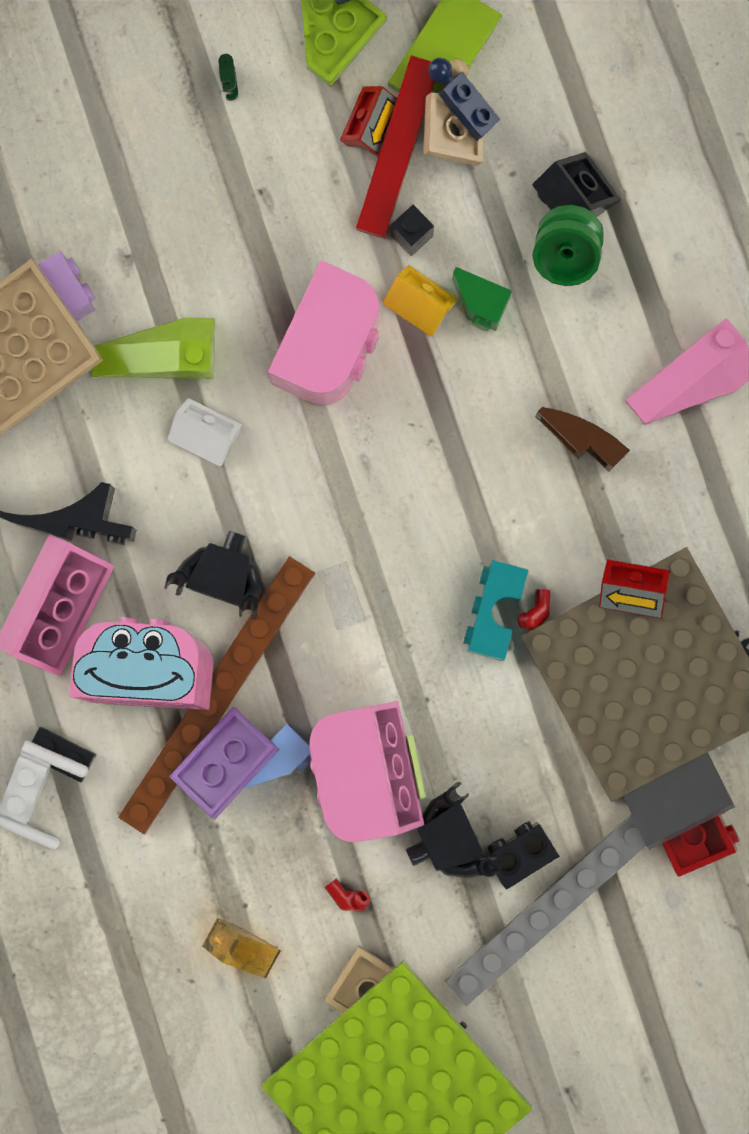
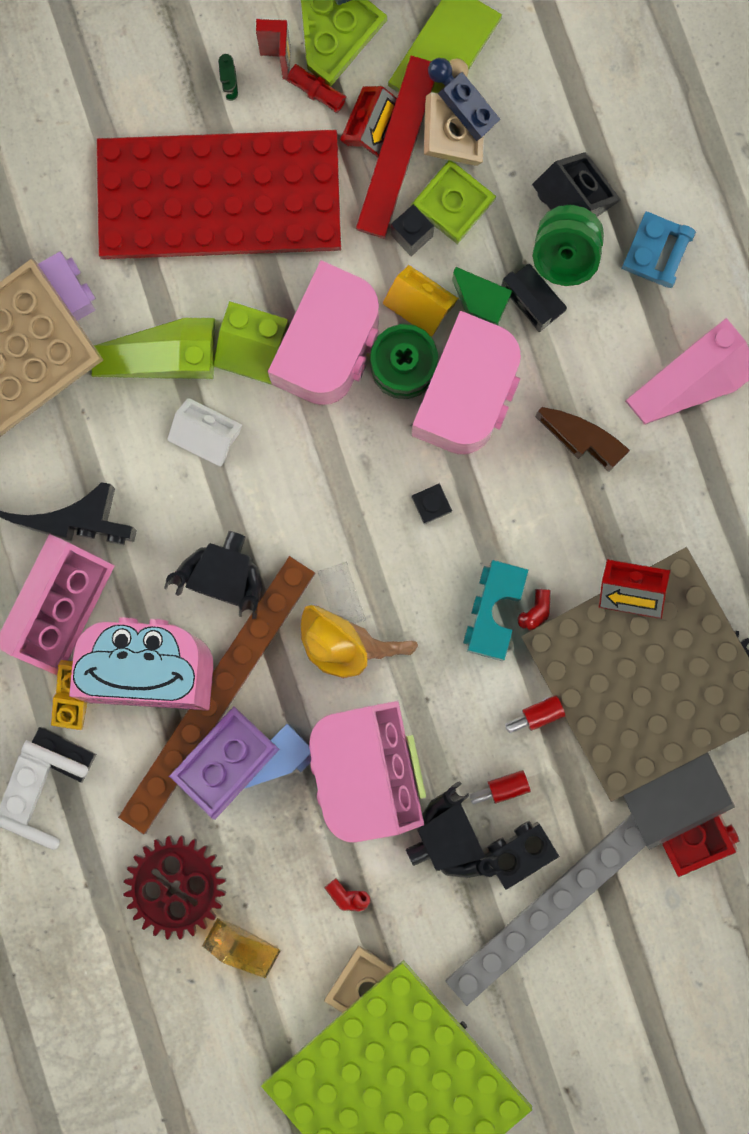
(67, 711): none -> yellow slope
(157, 910): none -> dark red gear
(218, 194): none -> red plate
(249, 341): none -> lime slope
(274, 41): none -> red panel
(316, 88): none -> red pin
(341, 646): none -> yellow hat
(402, 343): none -> green wheel
(431, 503): none -> black plate
(454, 201): none -> lime tile
(469, 387): none -> bright pink brick
(503, 788): none -> red piece
(534, 297): none -> black panel
(538, 715): none -> red piece
(649, 244): none -> dark azure plate

